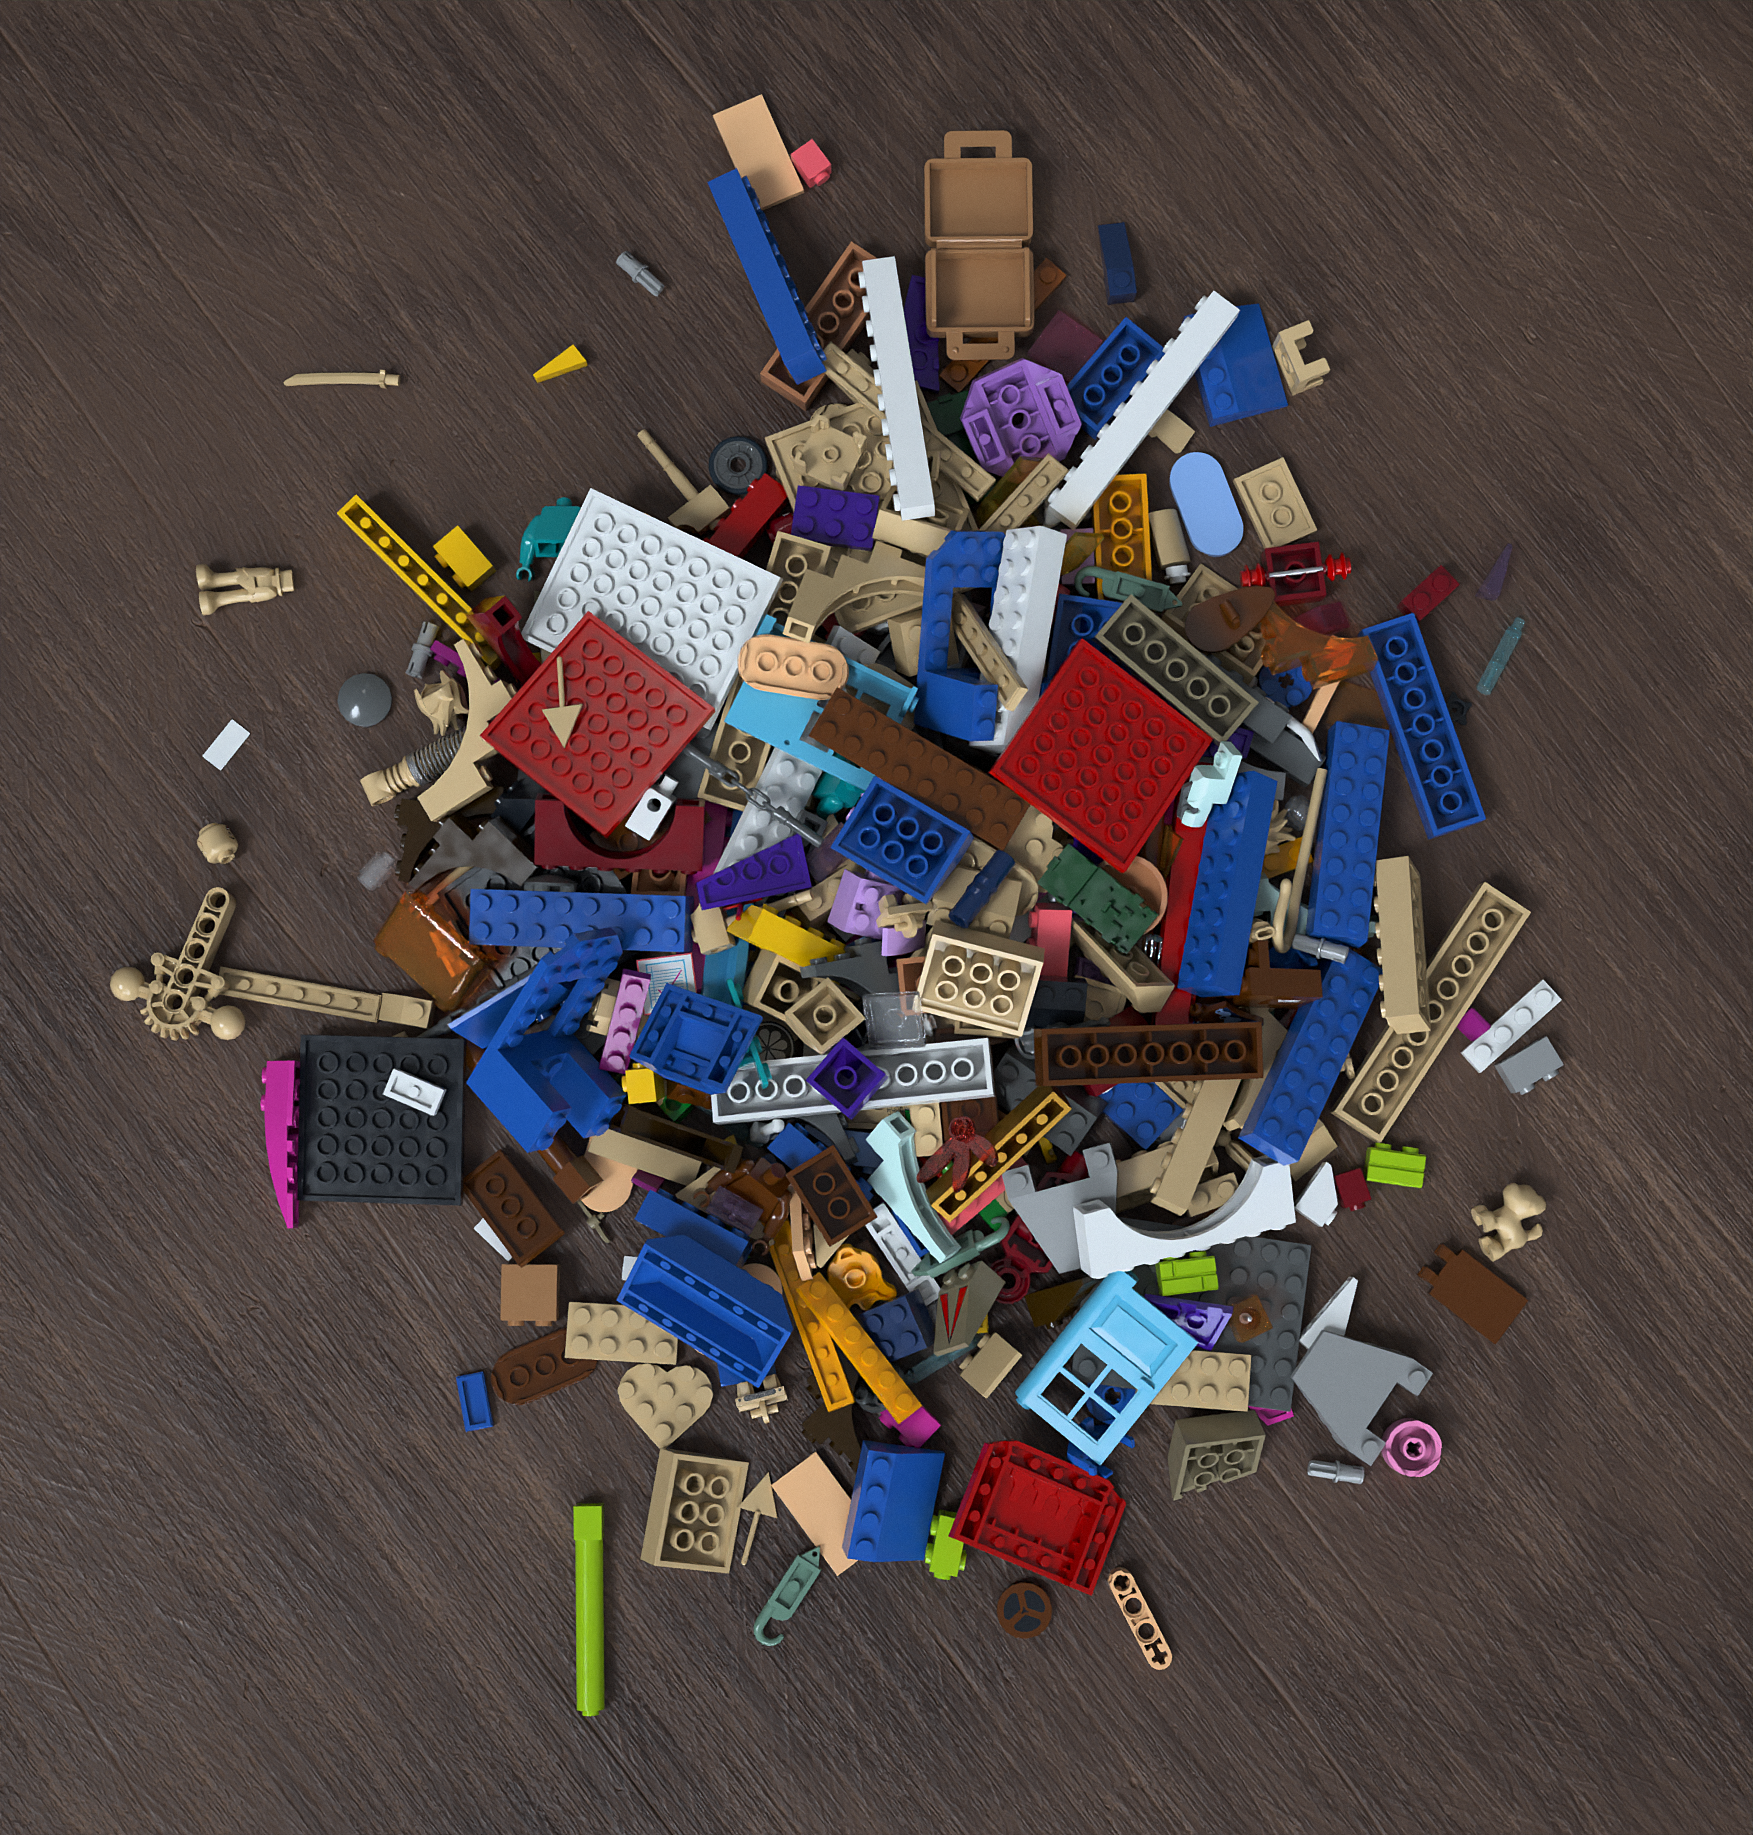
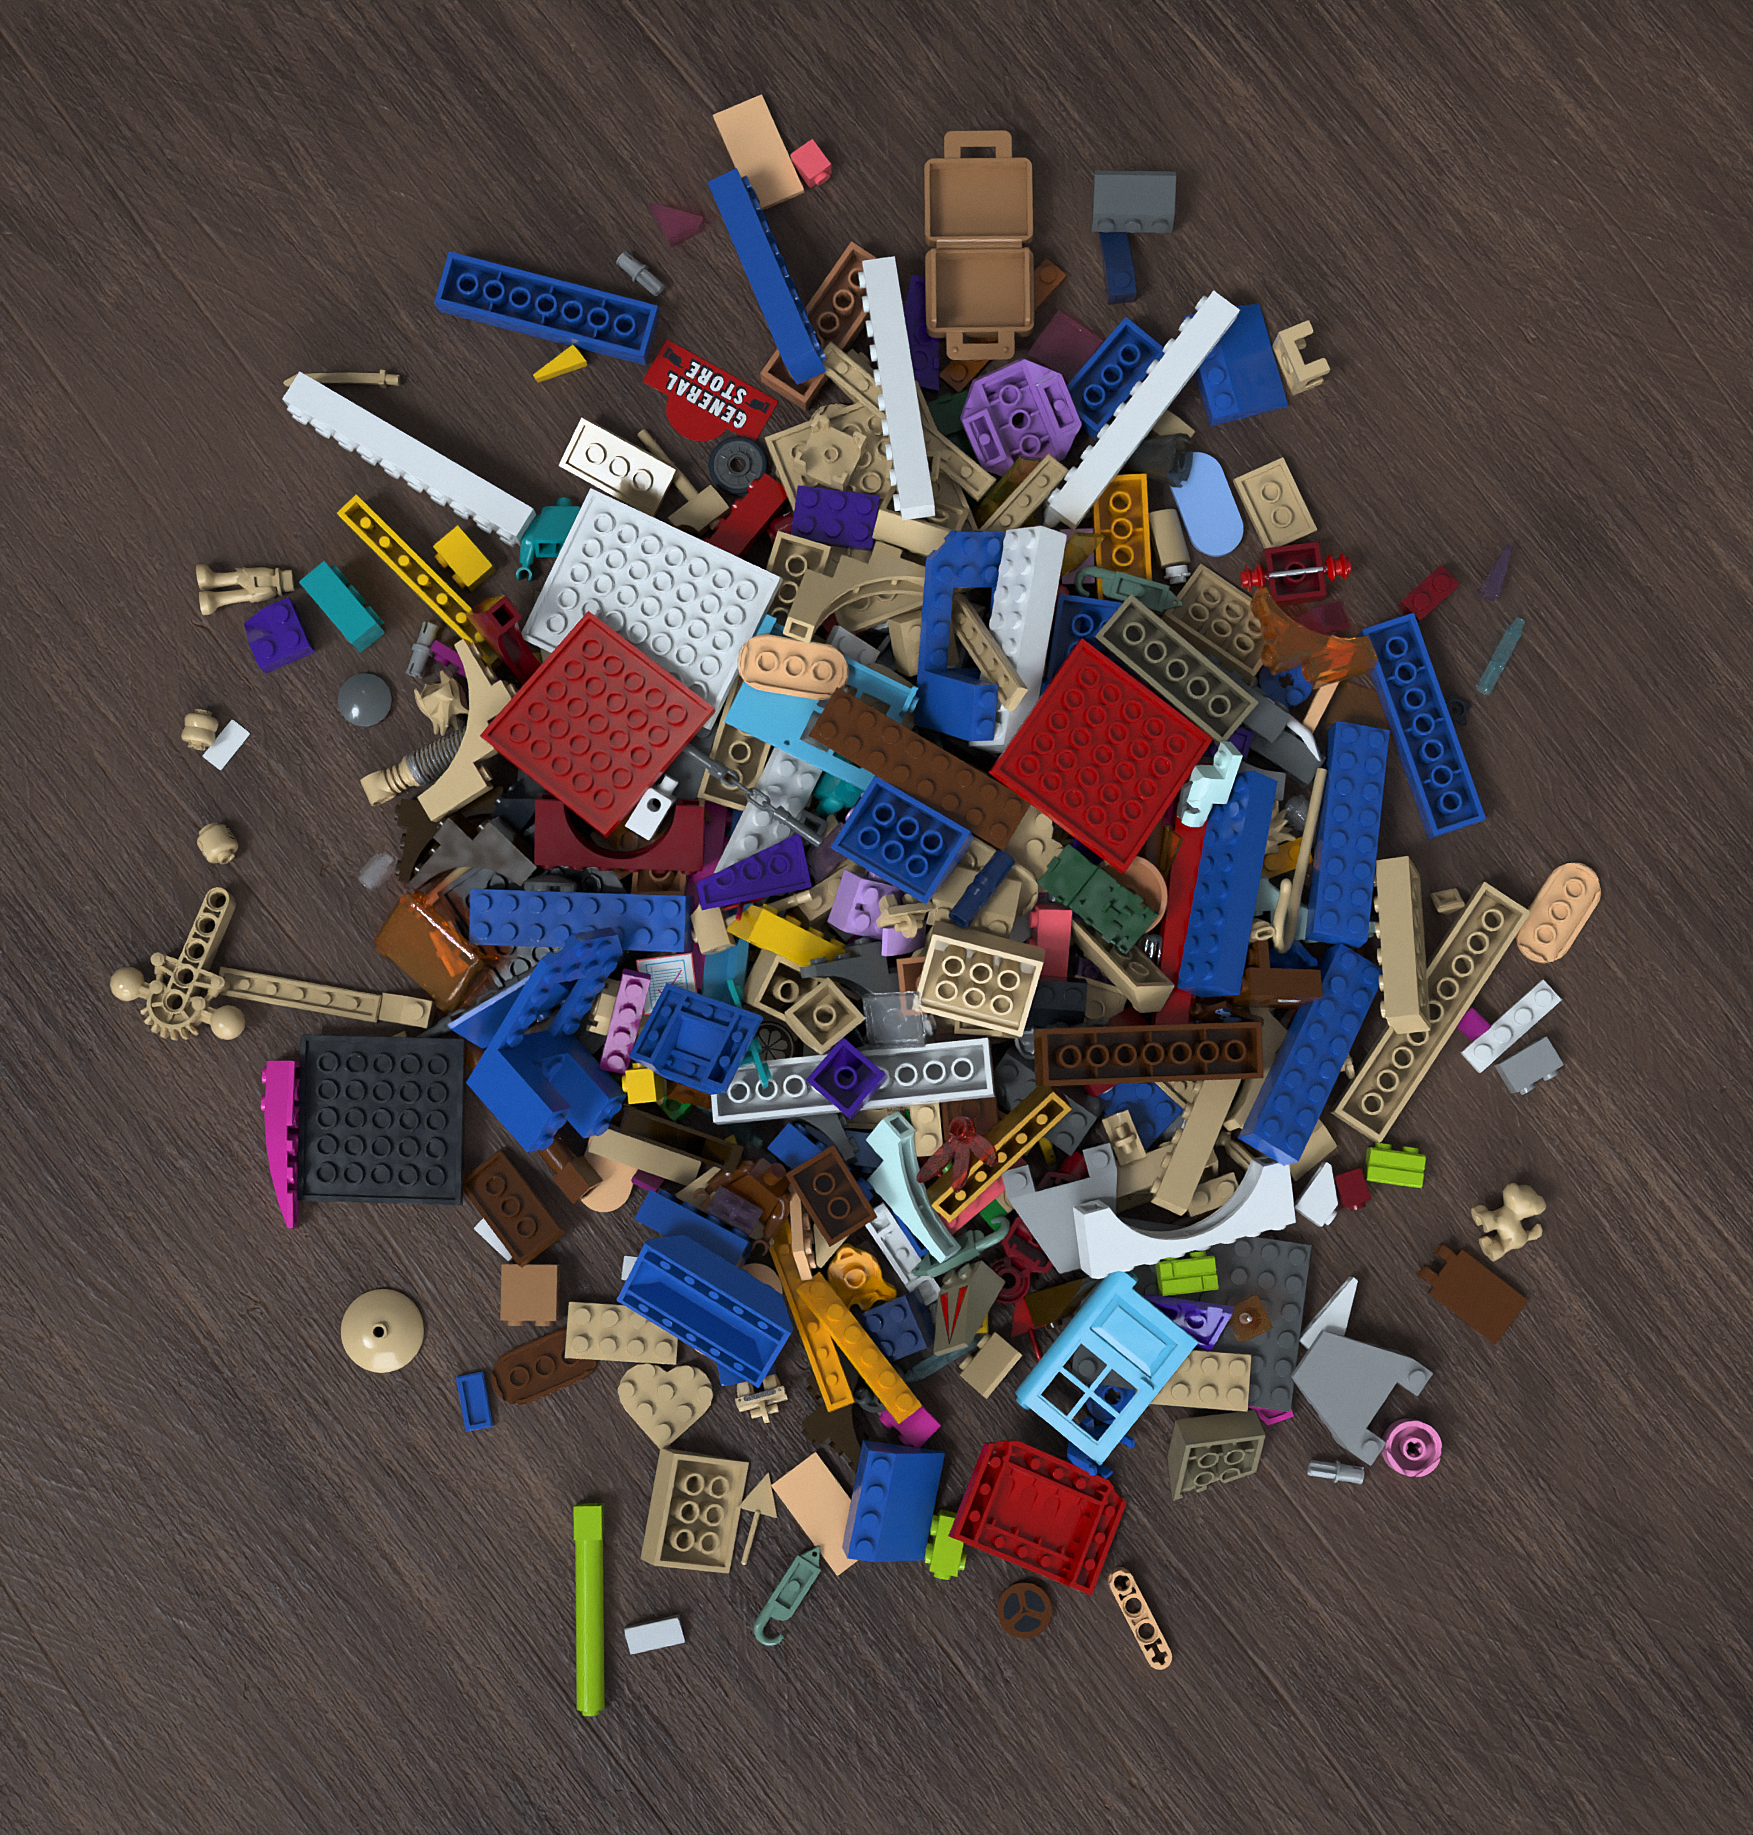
(199, 729): none -> tan piece
(278, 636): none -> dark purple slope
(343, 605): none -> teal brick
(401, 1326): none -> tan dish
(409, 459): none -> white brick
(414, 1091): white plate -> none
(547, 308): none -> blue brick
(564, 717): tan piece -> none
(594, 1222): dark tan piece -> none
(618, 467): none -> plate
(654, 1634): none -> slope
(675, 224): none -> clear pink slope
(706, 398): none -> red sticker
(765, 1132): white piece -> none
(1023, 1323): none -> red piece
(1124, 1137): none -> tan hips
(1133, 201): none -> dark grey slope
(1163, 459): none -> clear smoke cone
(1227, 618): reddish brown shield -> none
(1320, 948): light grey axle -> none
(1447, 901): none -> tan slope
(1559, 912): none -> light nougat tile

